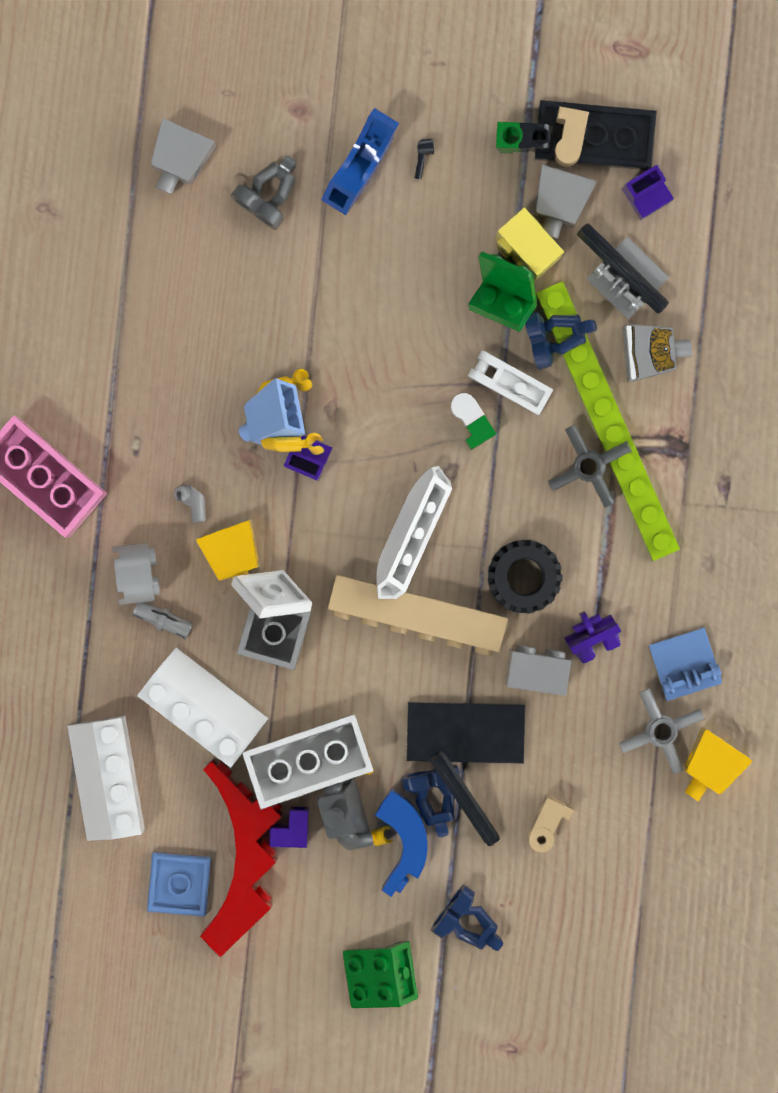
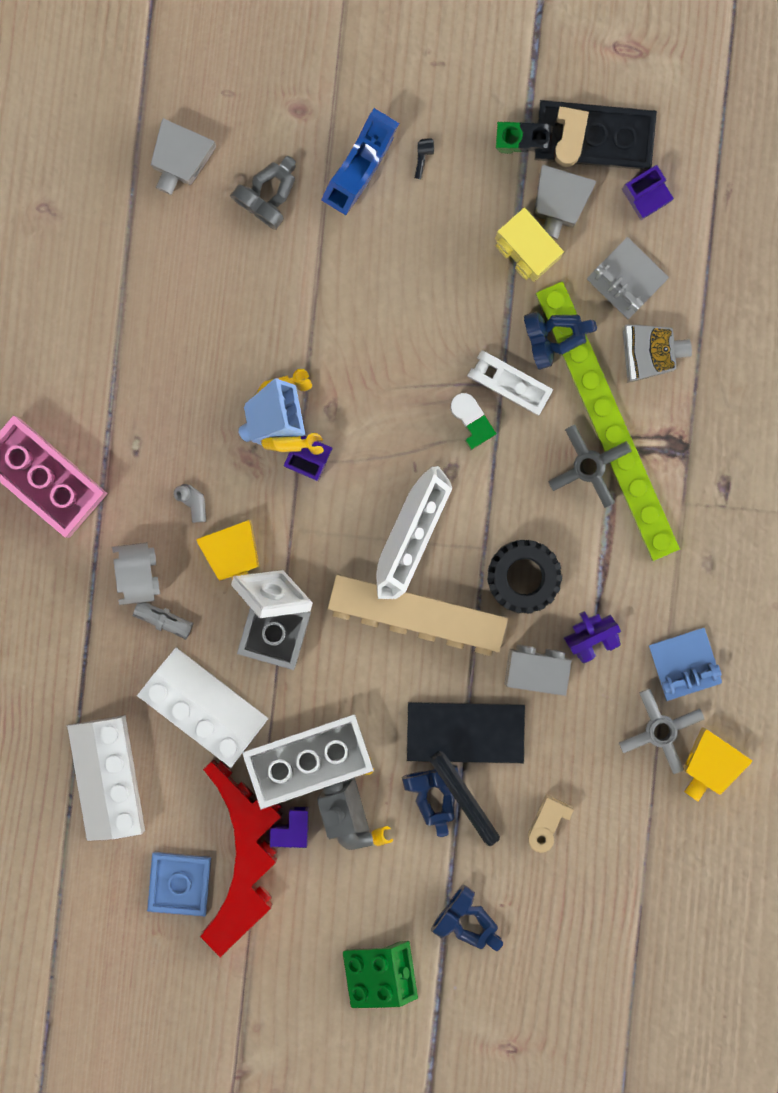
(406, 820): blue arch -> none
(505, 293): green bracket -> none
(622, 268): black axle -> none

